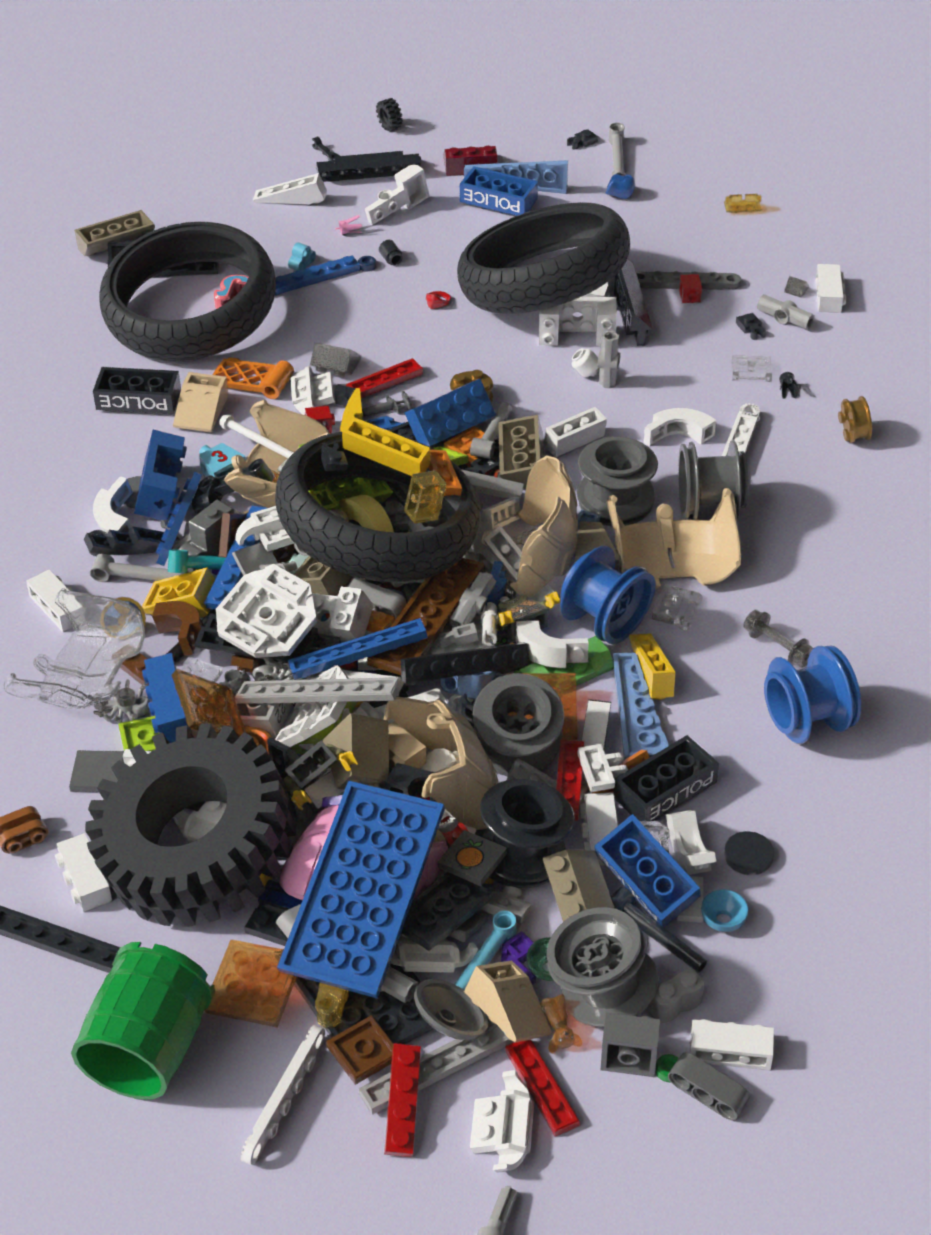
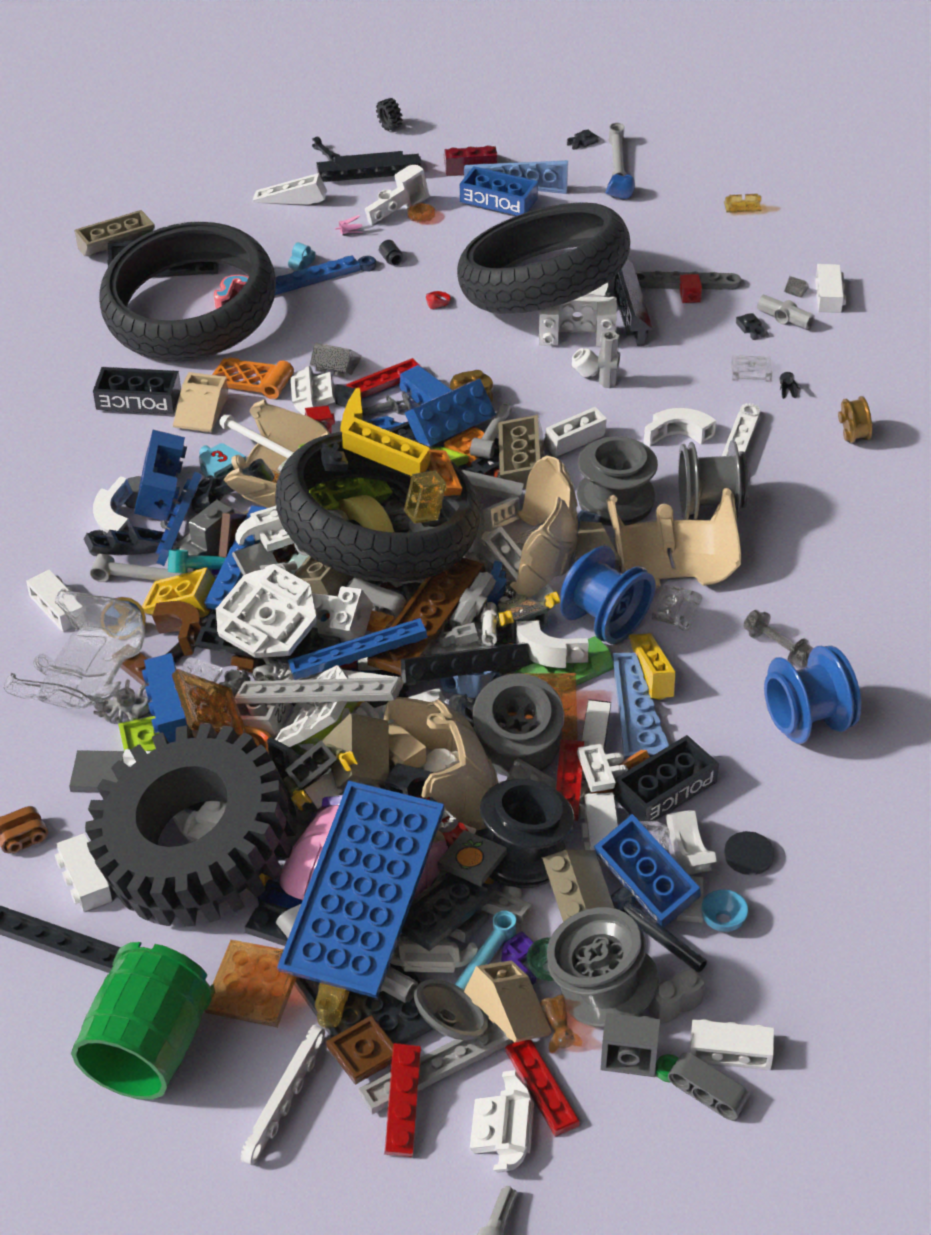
(421, 385): none -> blue brick
(426, 210): none -> clear orange gear

